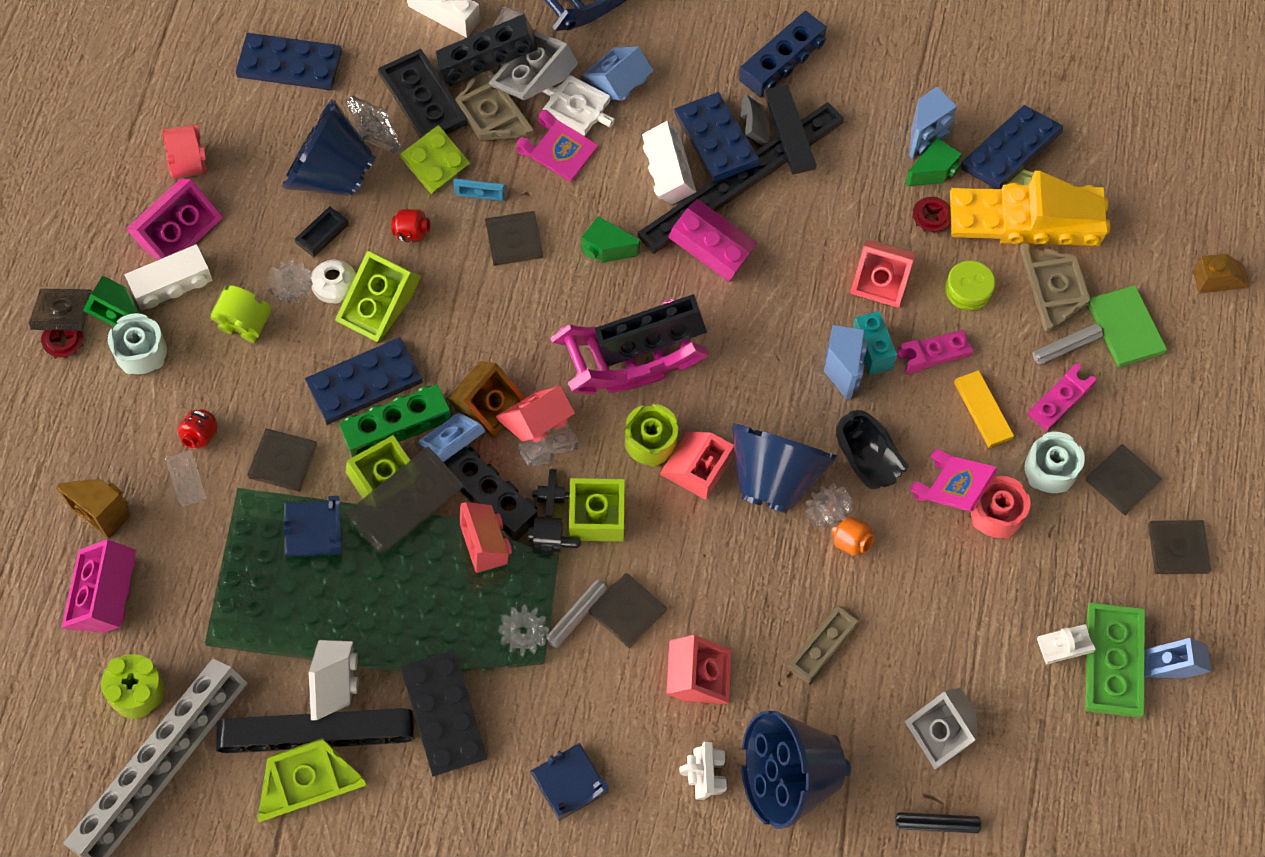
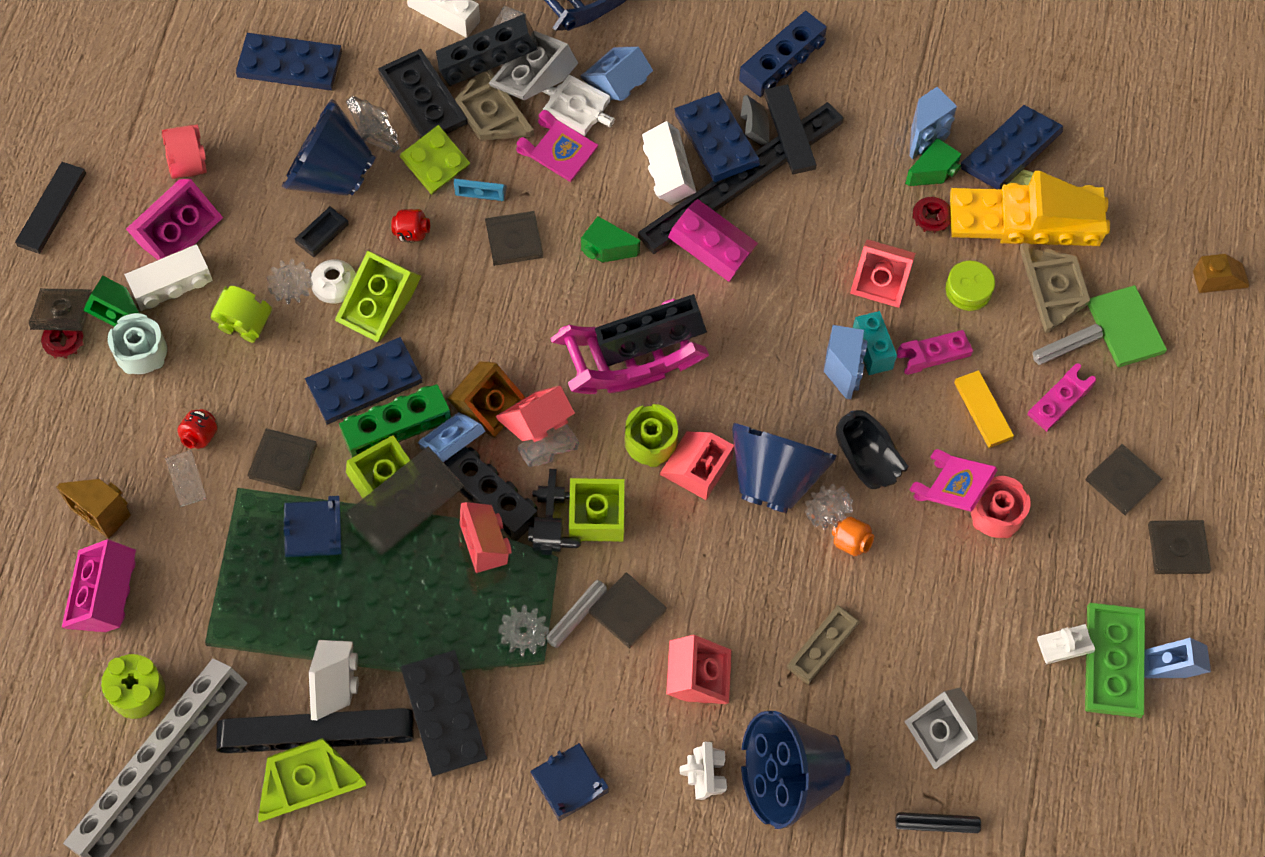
(50, 207): none -> black tile
(1054, 462): light aqua brick -> none

